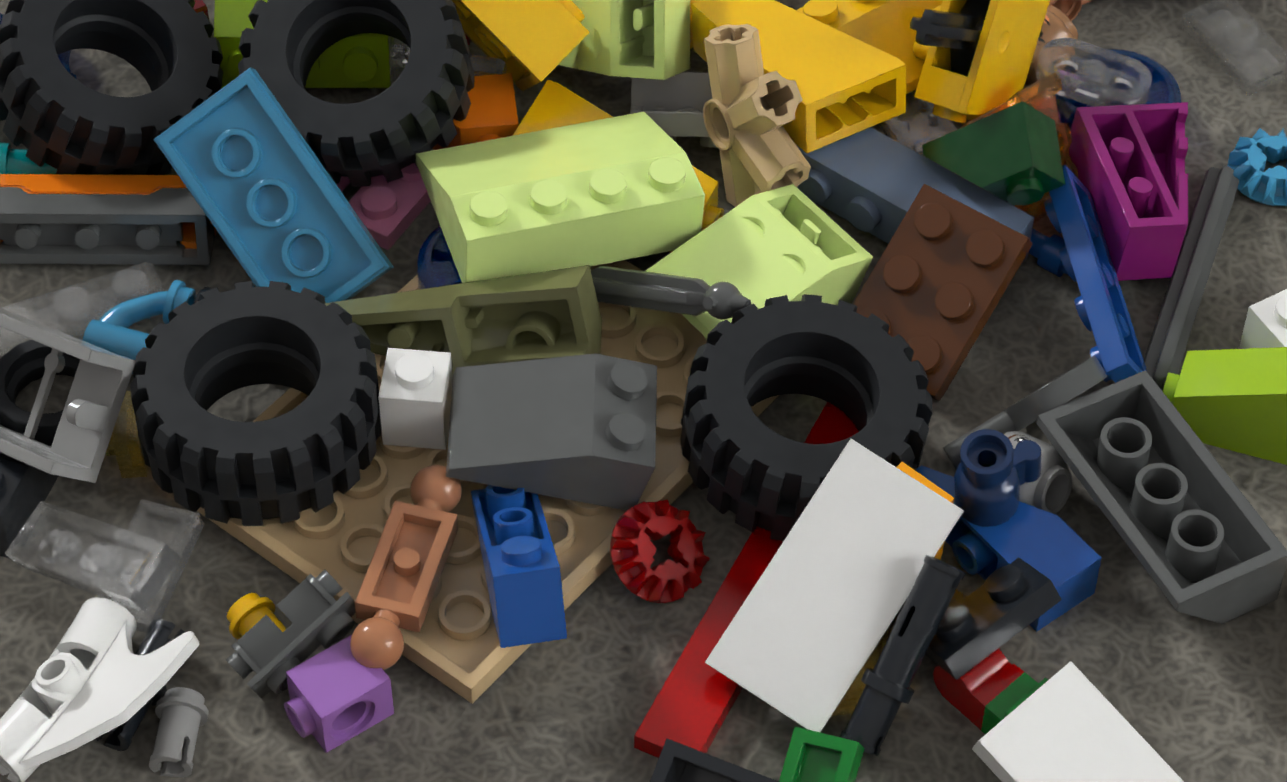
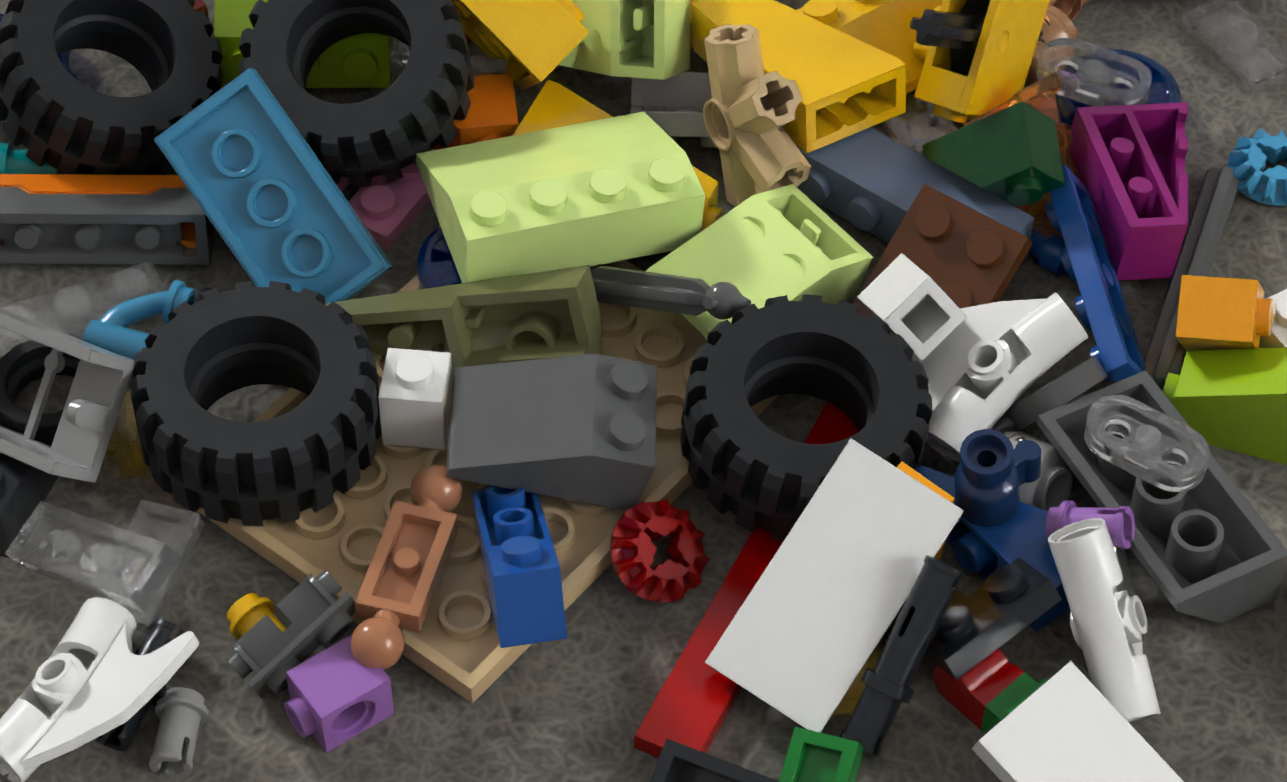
(912, 306): none -> white brick
(992, 363): none -> white pin
(1106, 616): none -> white pin
(1119, 520): none -> medium lavender pin
(1148, 443): none -> clear plate
(1222, 313): none -> light orange slope

